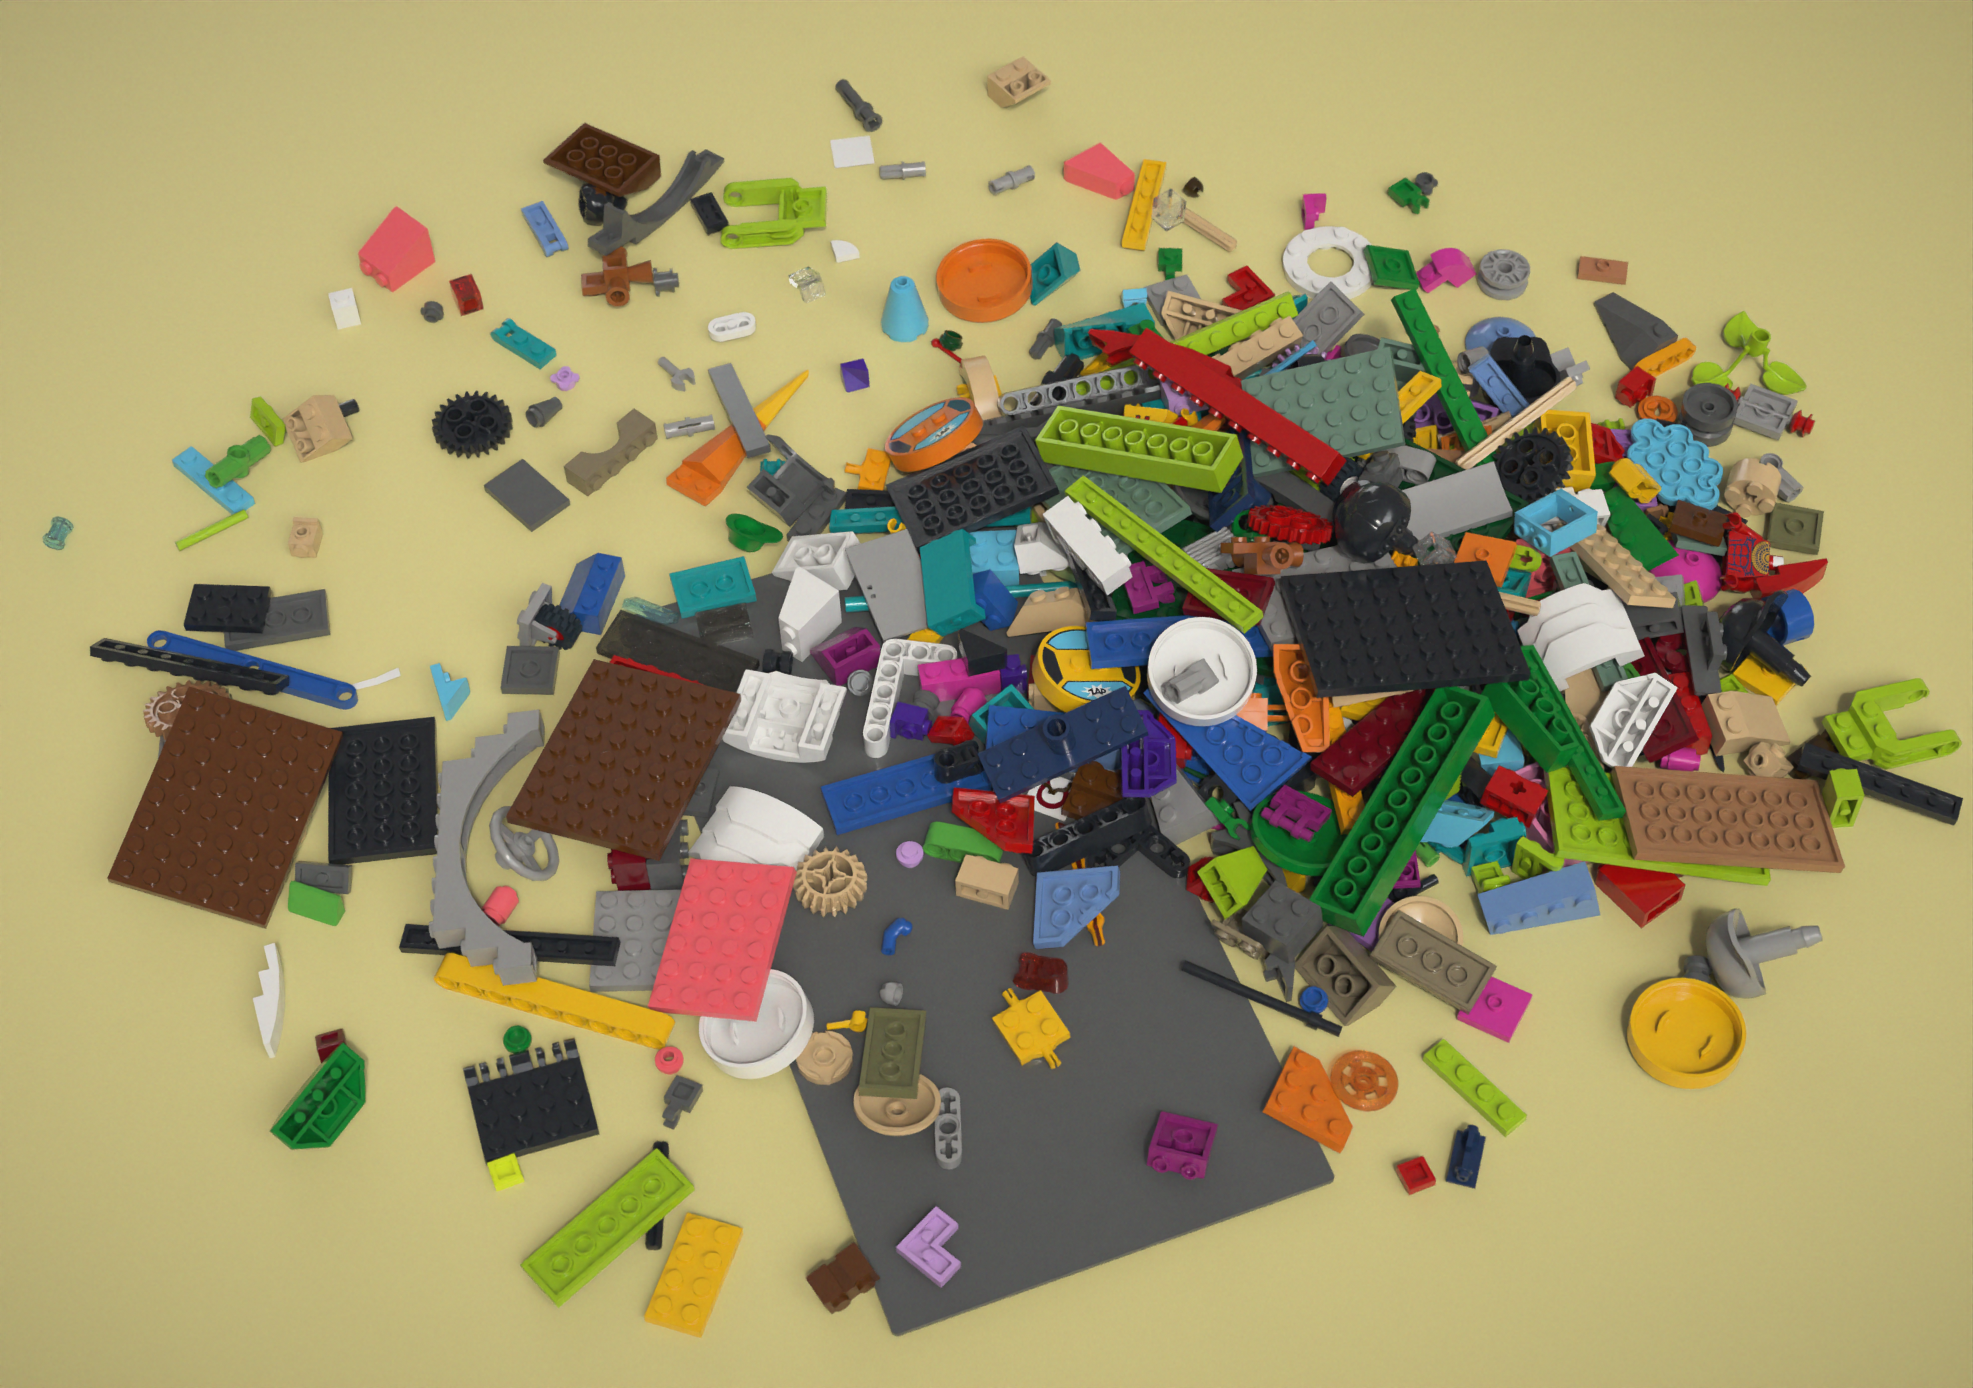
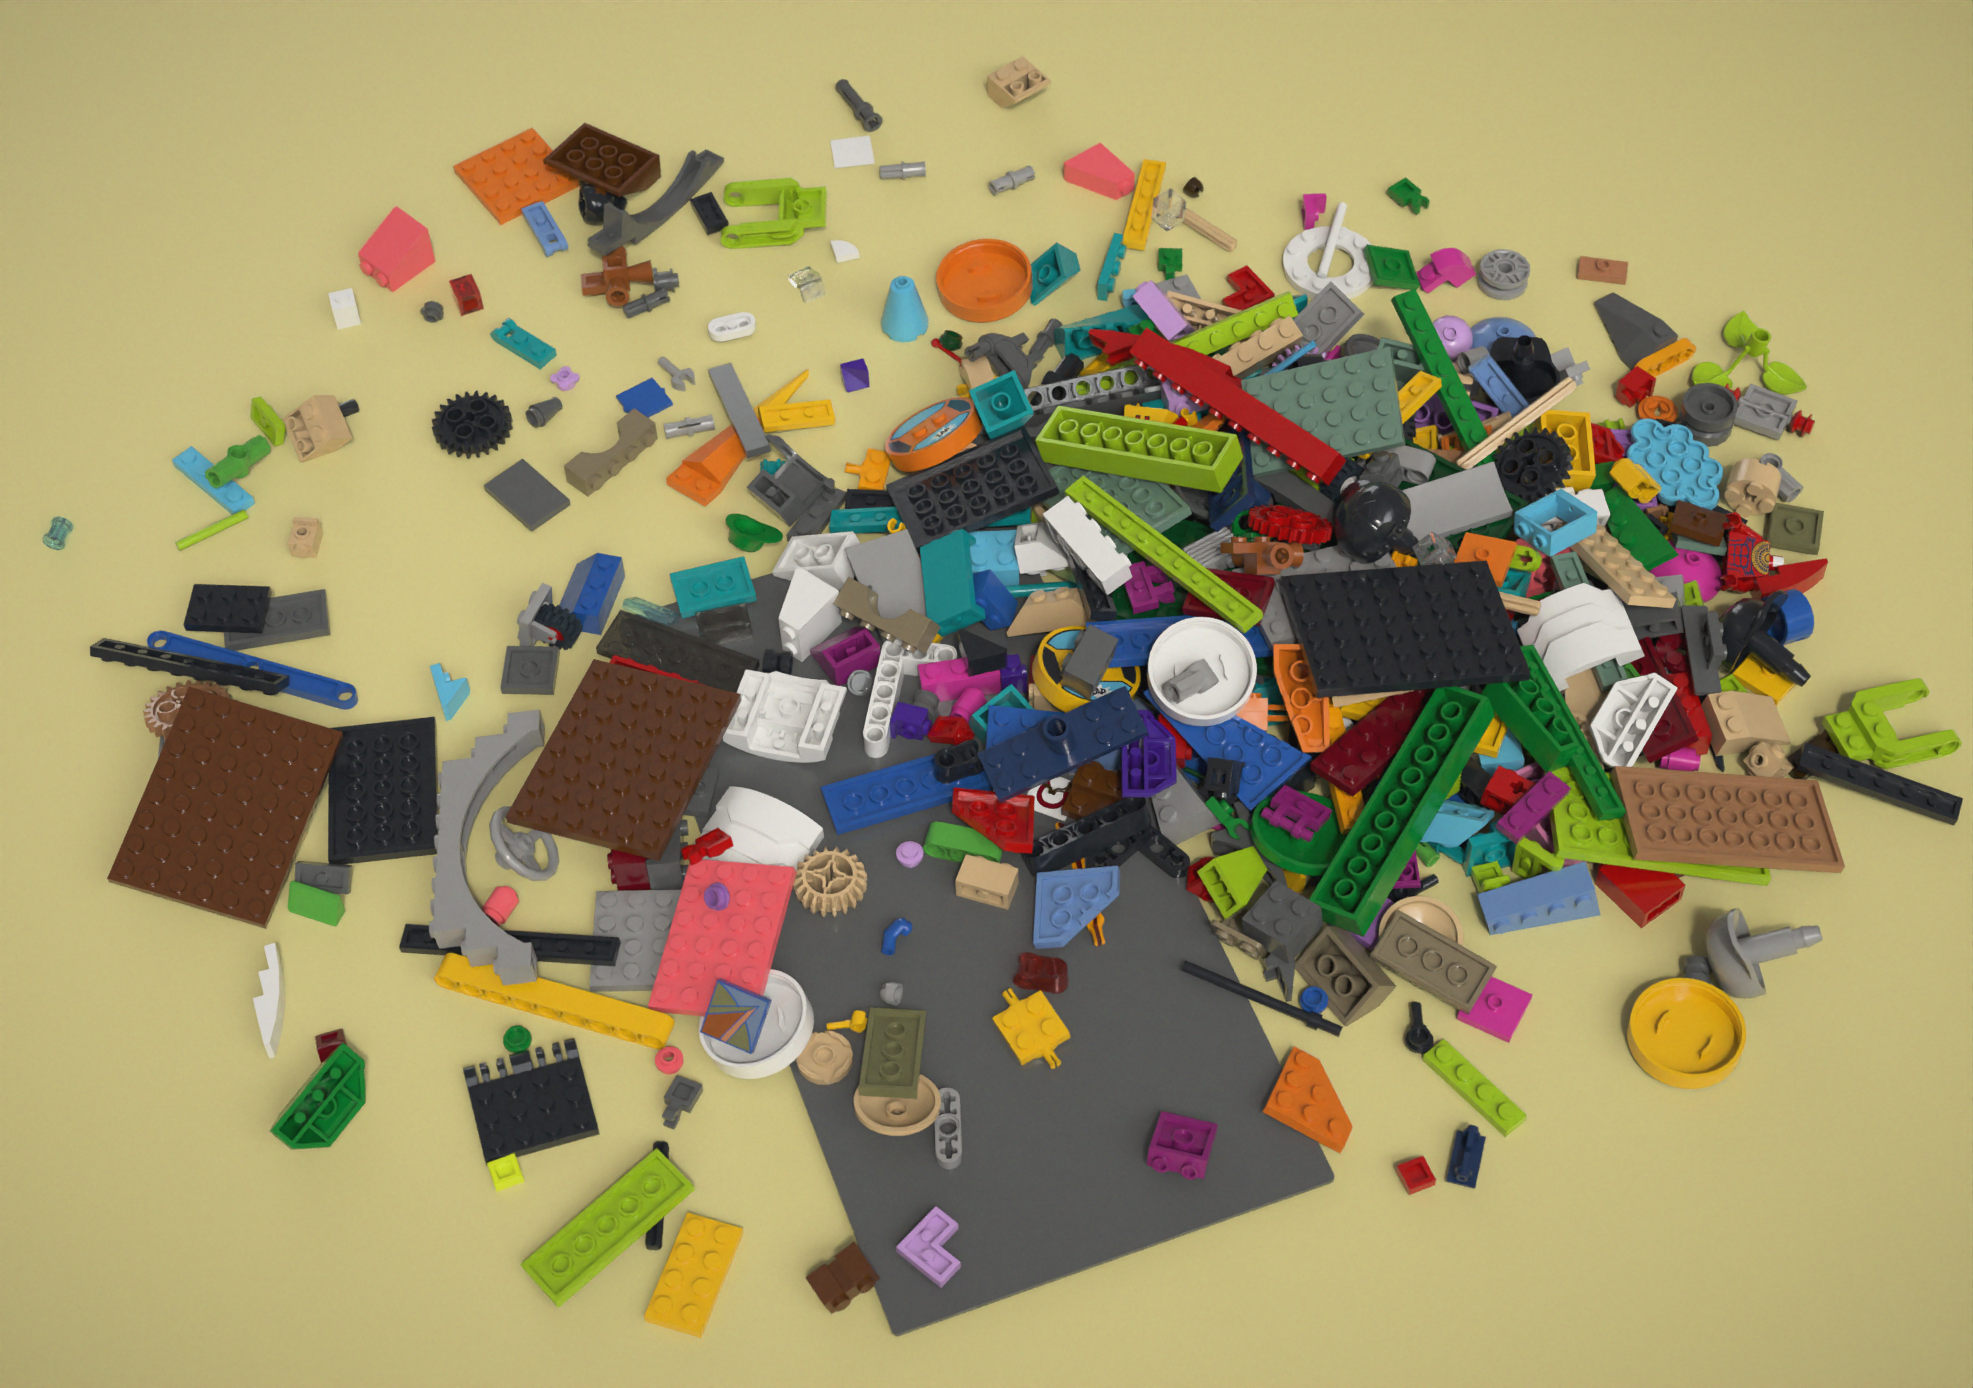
(378, 680): white sticker -> none
(514, 176): none -> orange plate
(646, 303): none -> dark grey axle
(646, 398): none -> blue piece
(710, 845): none -> red plate
(717, 896): none -> medium lavender plate
(735, 1016): none -> tile
(796, 415): none -> yellow plate
(911, 628): none -> dark tan arch
(1002, 404): none -> teal slope
(1006, 355): none -> dark grey connector
(1089, 661): none -> dark grey brick
(1111, 267): none -> teal plate
(1162, 311): none -> lavender brick
(1223, 776): none -> black brick
(1332, 240): none -> white bar
(1359, 1101): clear orange plate -> none
(1419, 1037): none -> black plate
(1426, 183): dark grey plate -> none
(1454, 334): none -> lavender cylinder
(1533, 807): none -> magenta plate
(1843, 796): lime brick -> none

